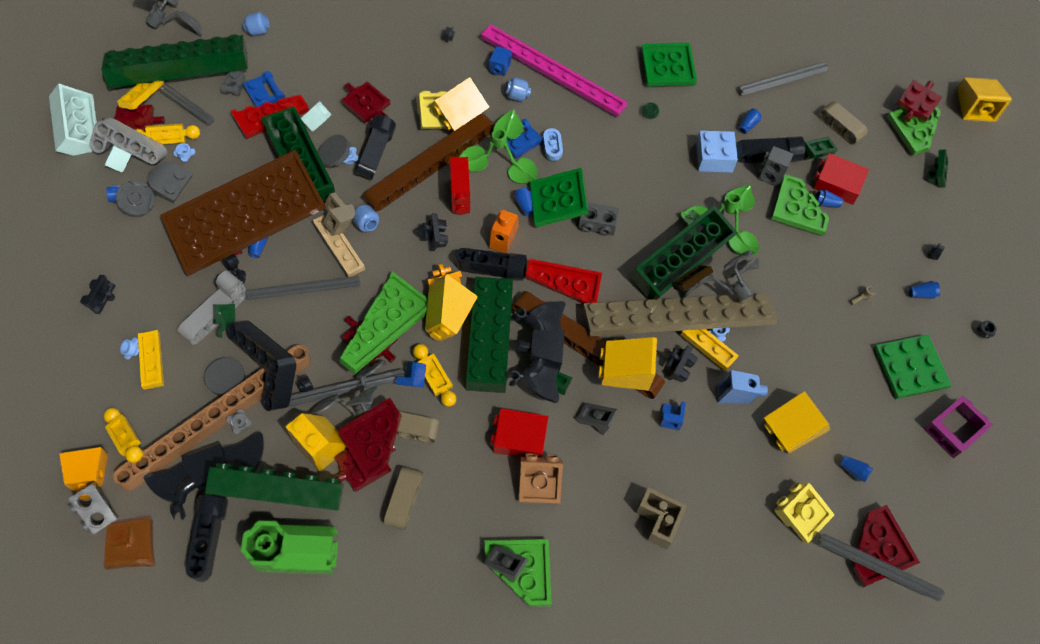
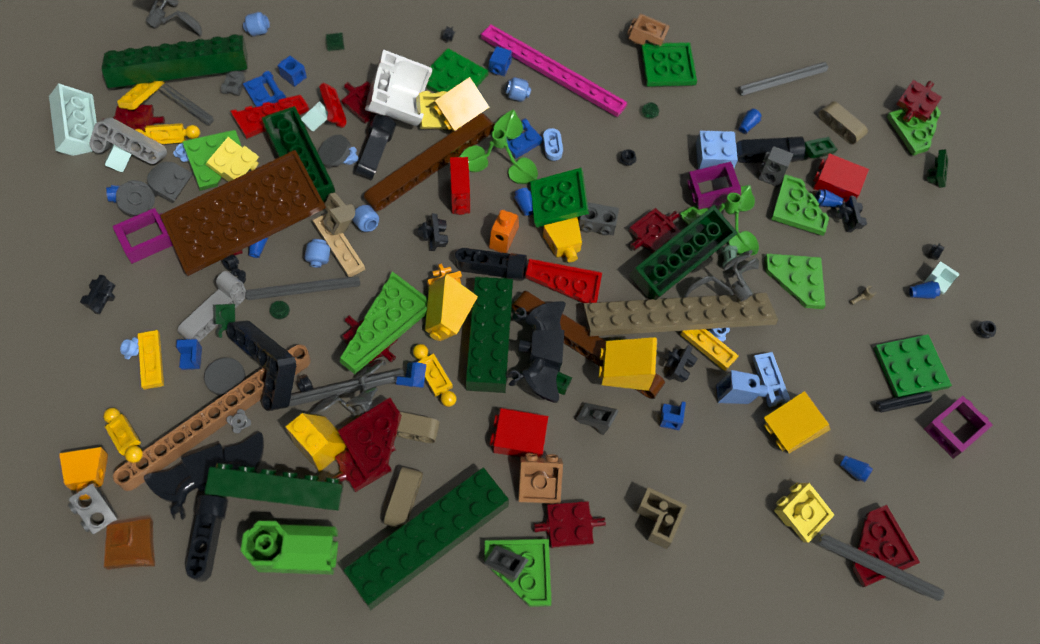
(148, 247): none -> magenta window
(190, 354): none -> blue panel
(200, 151): none -> bright green plate
(232, 160): none -> light yellow plate
(279, 310): none -> clear green plate
(292, 71): none -> blue brick
(317, 253): none -> medium blue head
(333, 105): none -> red plate
(335, 41): none -> clear green plate
(396, 92): none -> white piece
(426, 538): none -> dark green brick
(452, 70): none -> green plate
(564, 238): none -> yellow torso
(570, 524): none -> dark red plate
(630, 154): none -> black plate
(647, 29): none -> medium nougat plate
(654, 230): none -> dark red plate
(692, 278): dark brown plate -> none
(715, 197): none -> magenta window
(733, 250): none -> sand green bush
(771, 377): none -> light blue plate
(799, 277): none -> bright green plate
(850, 213): none -> black hips
(903, 402): none -> black axle
(943, 275): none -> light aqua panel
(982, 99): yellow slope -> none

